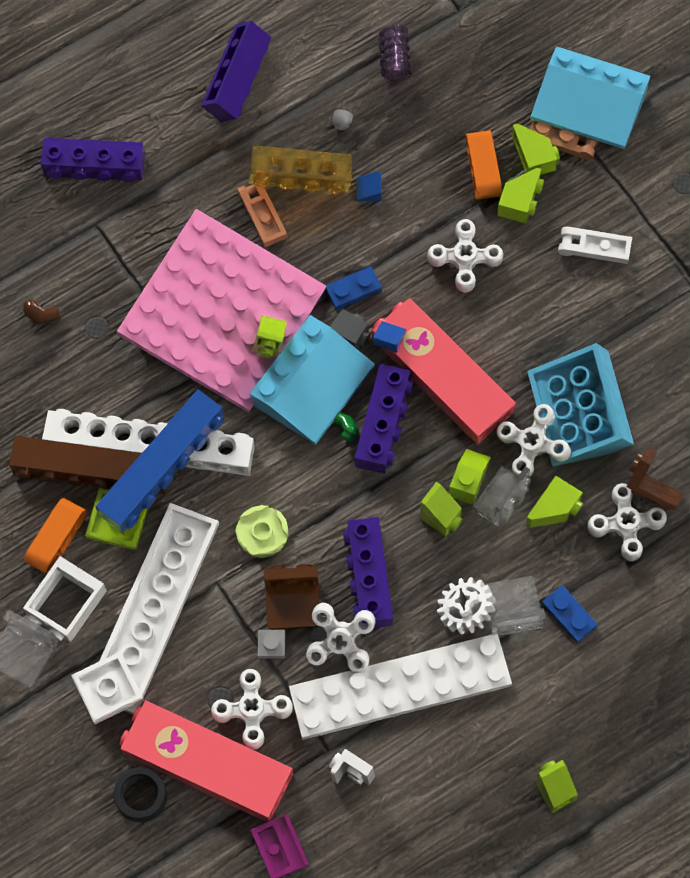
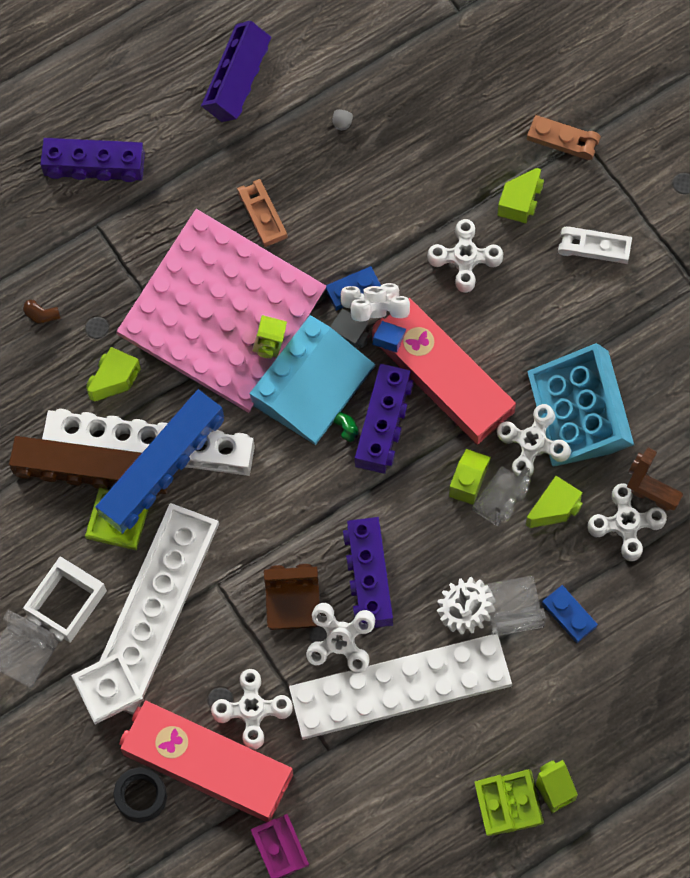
(55, 535): orange beam -> none
(115, 375): none -> lime slope
(262, 531): yellowish green tile -> none
(271, 644): light grey plate -> none
(311, 162): clear yellow brick -> none
(357, 769): white bracket -> none
(369, 187): blue slope -> none
(375, 302): none -> white gear
(394, 53): clear purple piece -> none
(440, 510): lime slope -> none
(483, 165): orange beam -> none
(509, 802): none -> lime slope
(534, 150): lime slope -> none
(590, 97): medium azure slope -> none

